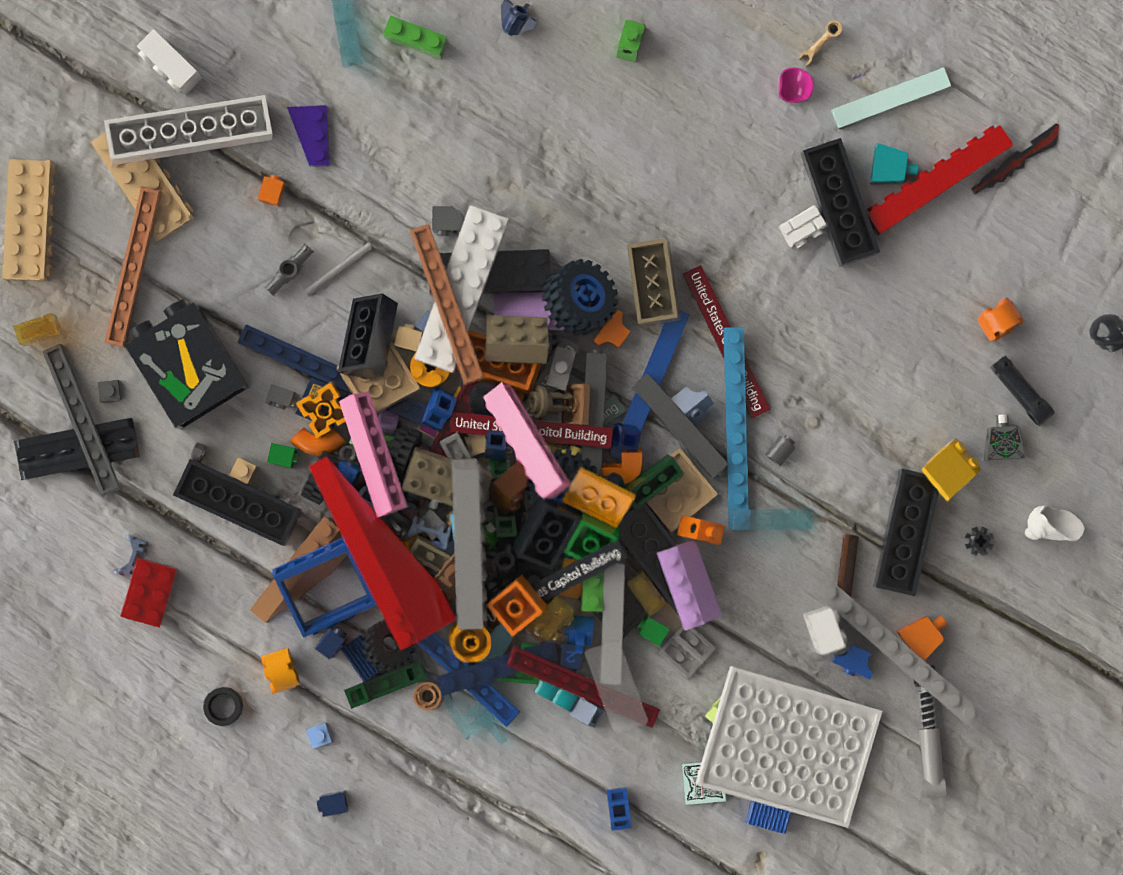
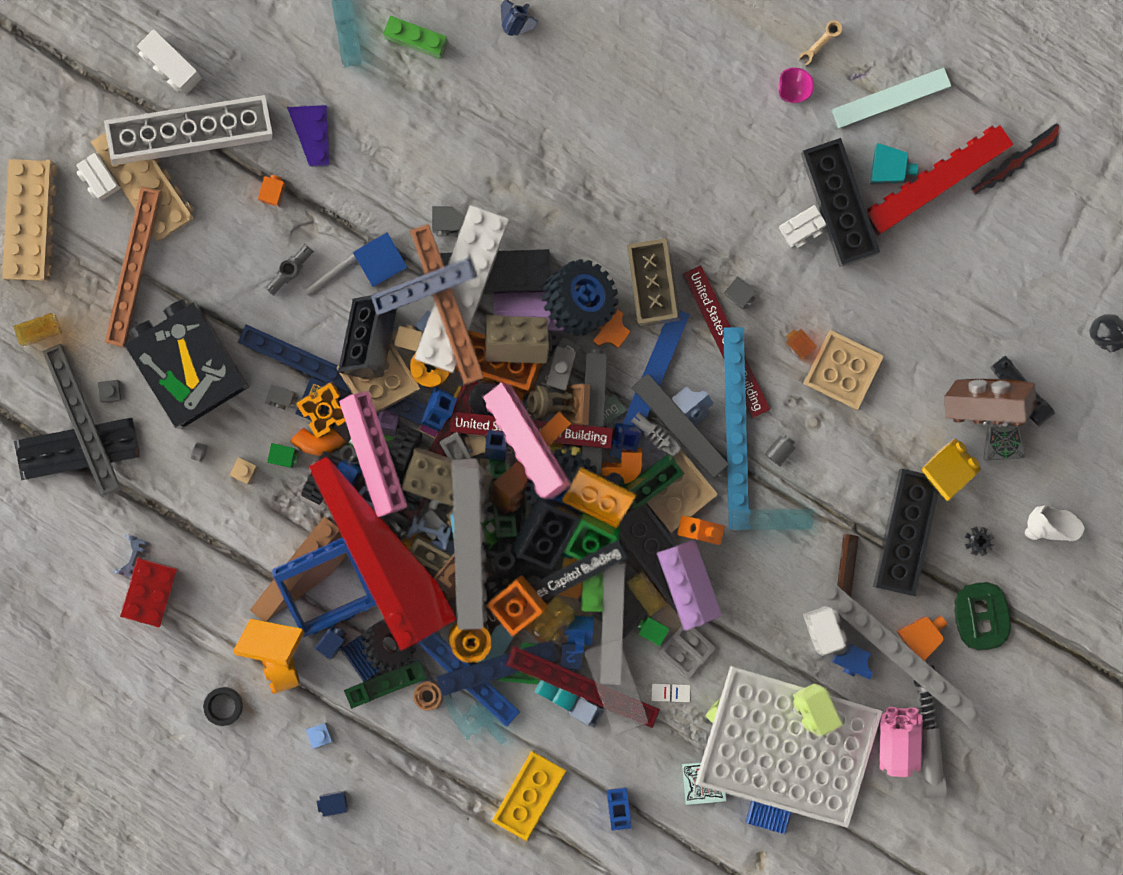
(98, 177): none -> white brick
(237, 502): black brick -> none
(268, 642): none -> light orange tile
(379, 259): none -> blue tile
(424, 286): none -> plate
(529, 795): none -> yellow tile
(554, 428): none -> orange sticker
(630, 40): bright green torso -> none
(657, 435): none -> light grey hinge
(671, 692): none -> white sticker
(740, 293): none -> dark grey brick
(799, 343): none -> clear orange brick
(816, 709): none -> yellowish green piece
(843, 370): none -> tan plate
(901, 741): none -> bright pink brick
(990, 401): none -> piece
(997, 614): none -> dark green piece
(1001, 320): orange brick -> none

